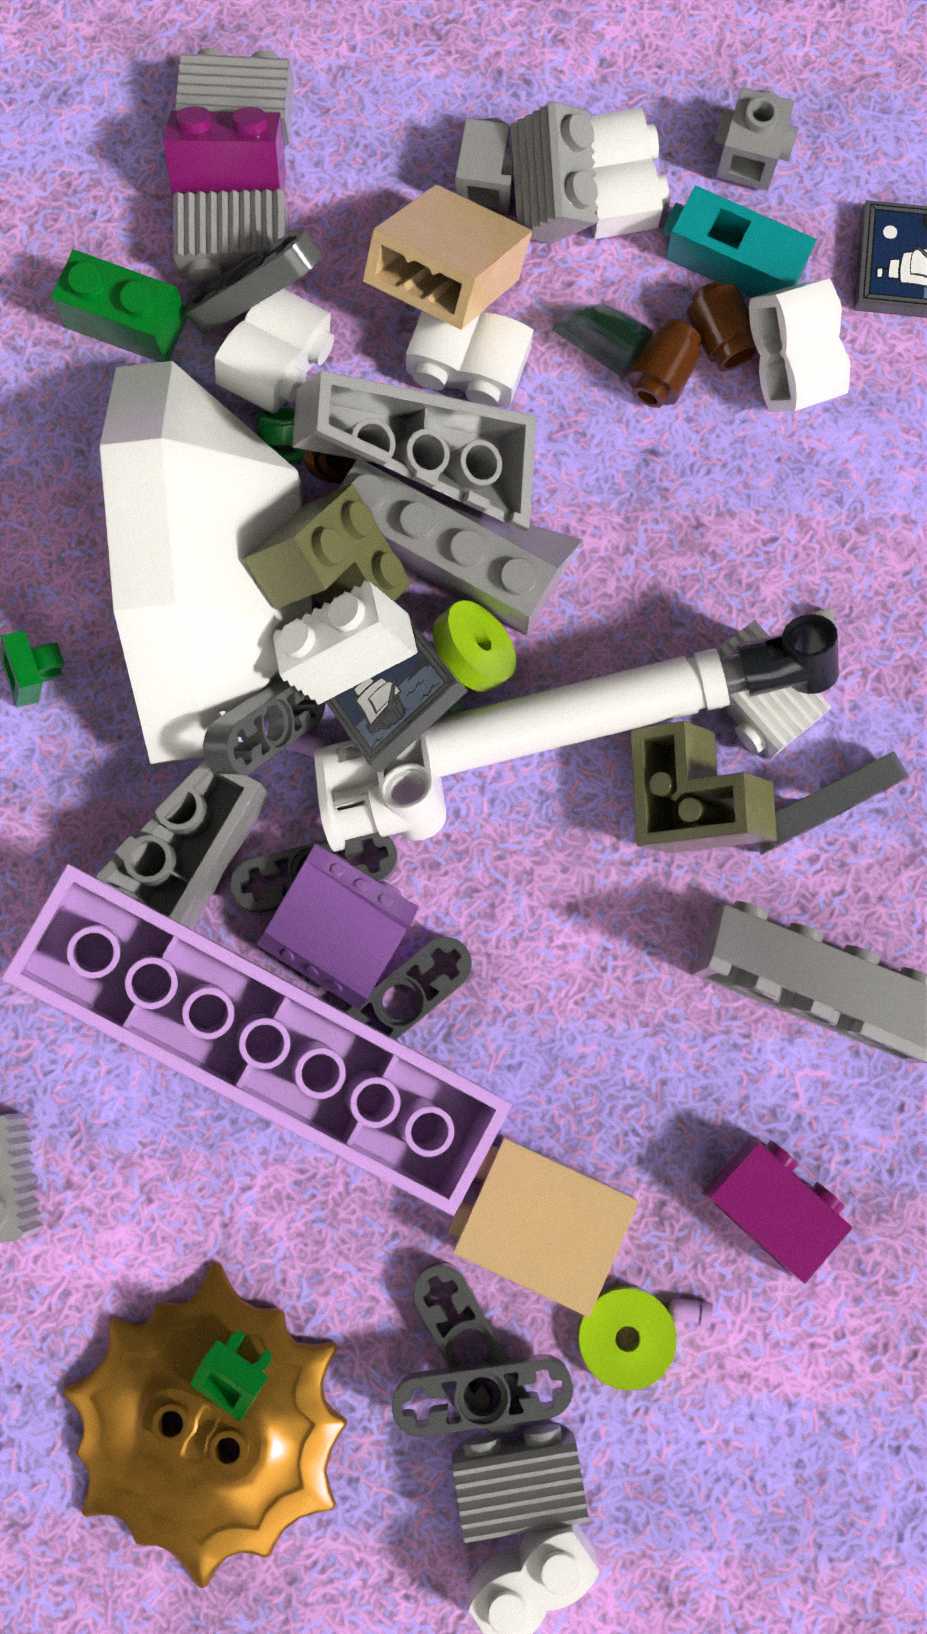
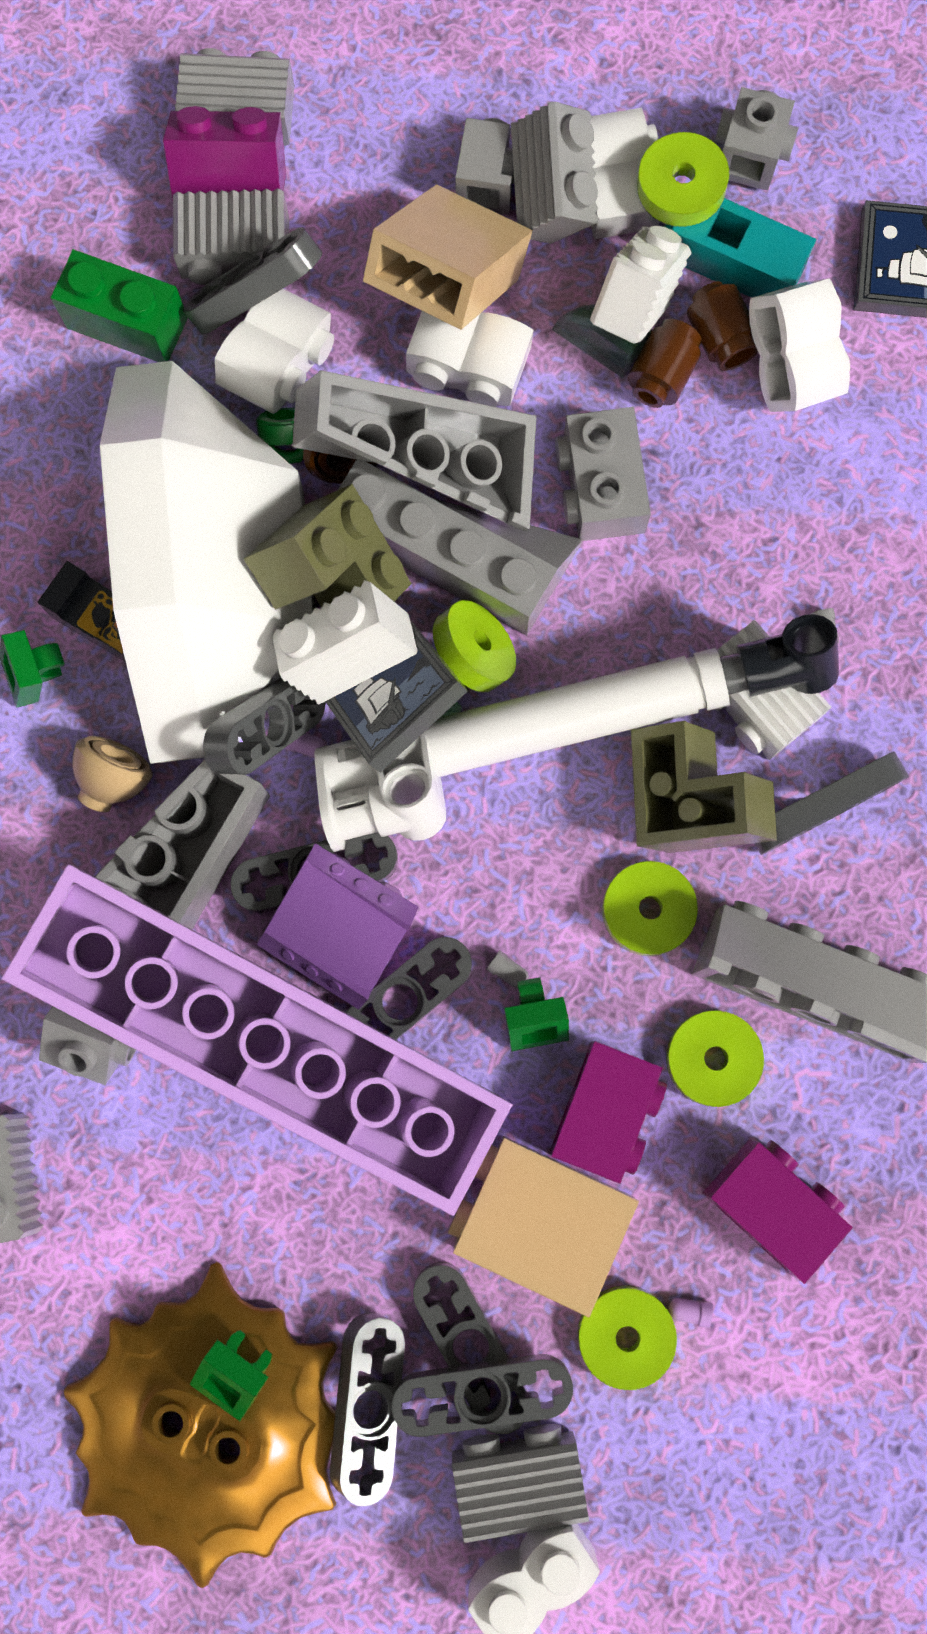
(81, 1048): none -> light grey brick
(83, 607): none -> black leg
(108, 772): none -> tan brick
(345, 1453): none -> dark grey beam
(507, 969): none -> light grey piece
(536, 1020): none -> green tile
(604, 474): none -> light grey brick
(608, 1113): none -> magenta brick
(640, 283): none -> white brick
(668, 889): none -> lime piece
(687, 156): none -> lime piece
(742, 1058): none -> lime piece

